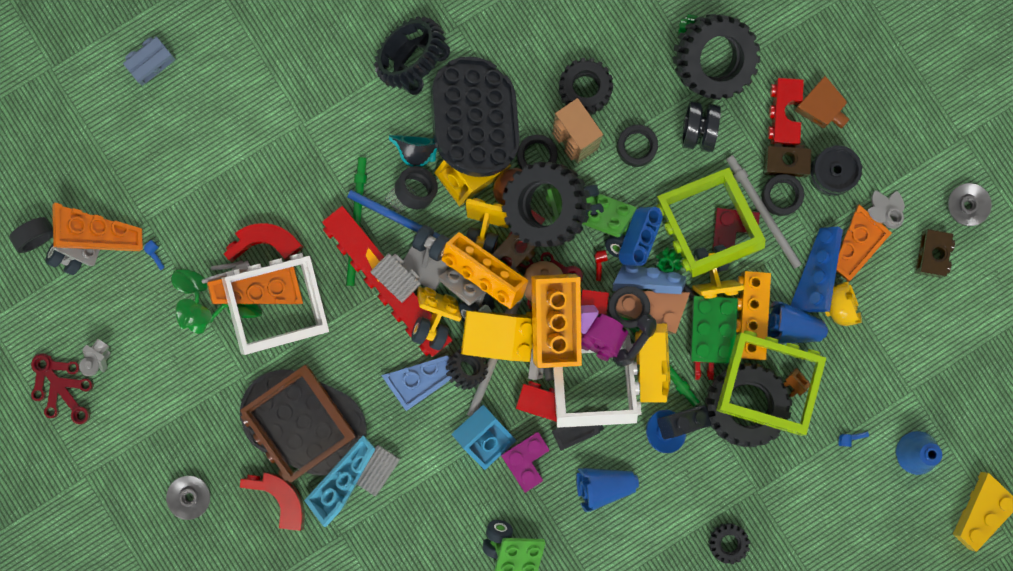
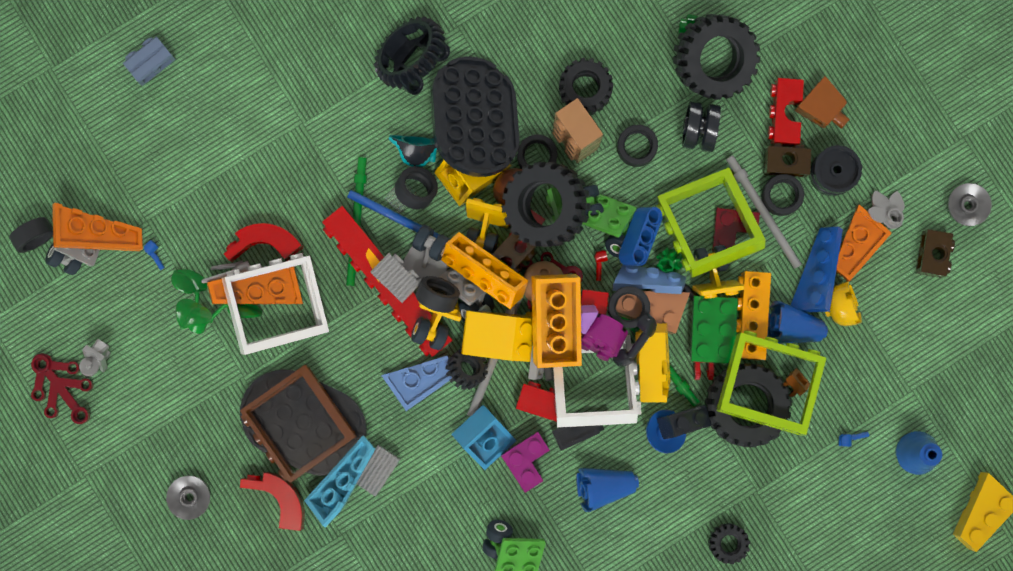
(437, 294): none -> black tyre

